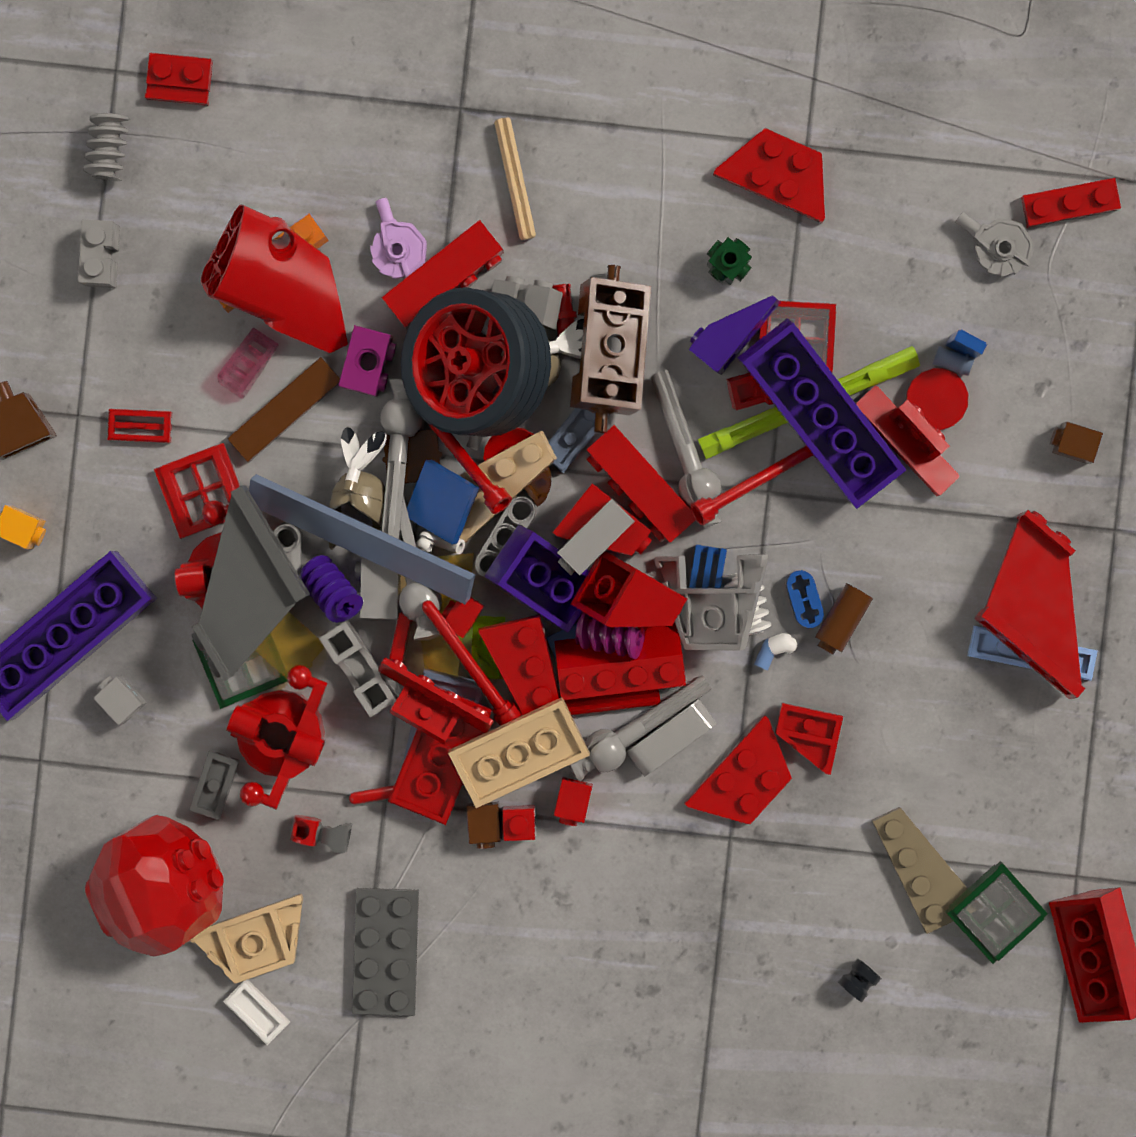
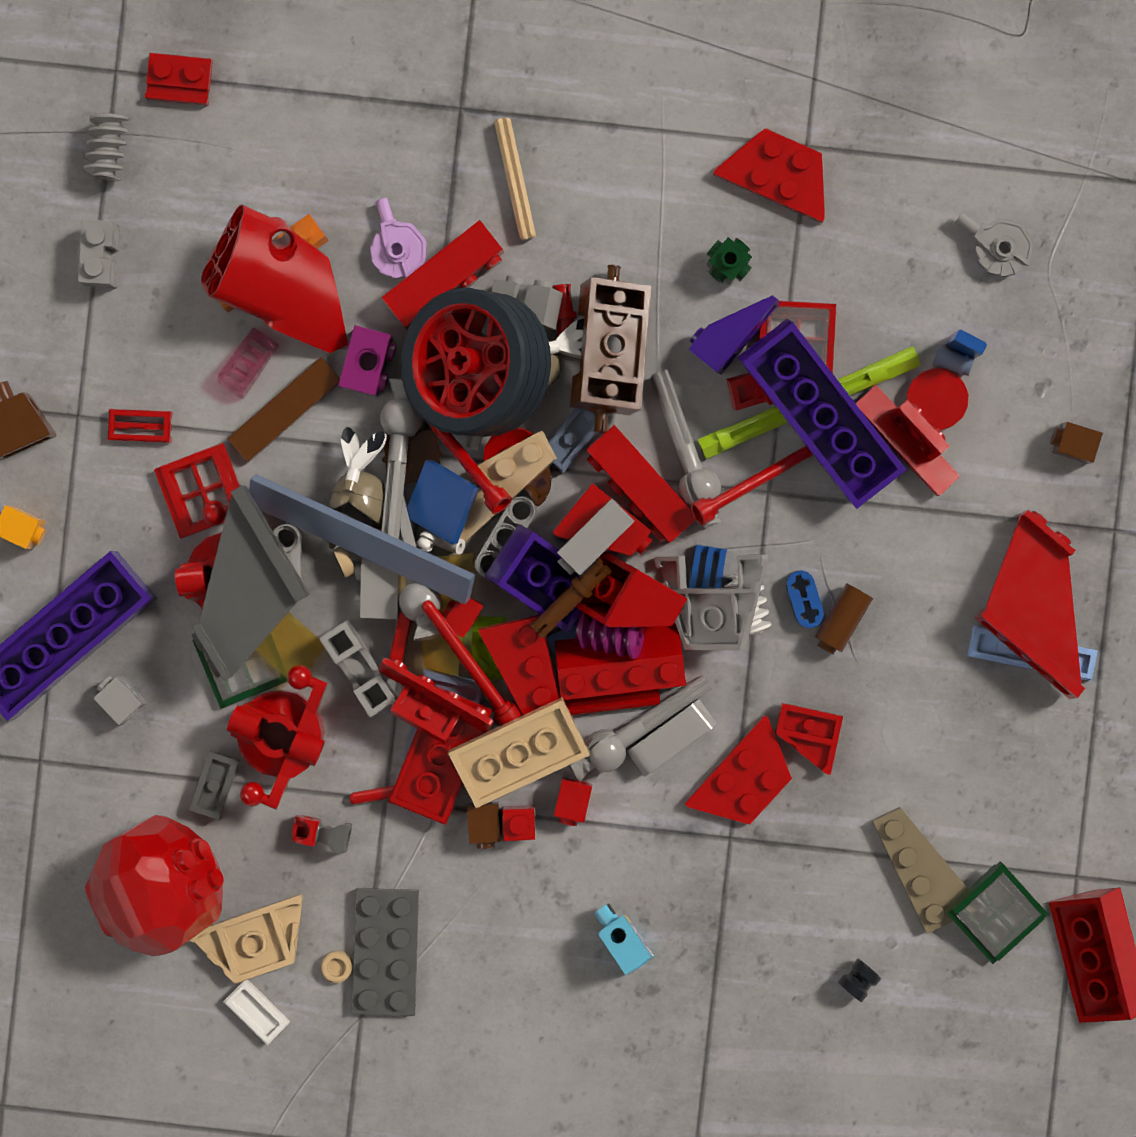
(330, 589): dark purple piece -> none
(337, 966): none -> tan tile
(344, 561): none -> tan tile
(570, 598): none -> reddish brown pin
(630, 953): none -> medium azure torso
(773, 646): arm -> none
(1071, 202): red plate -> none

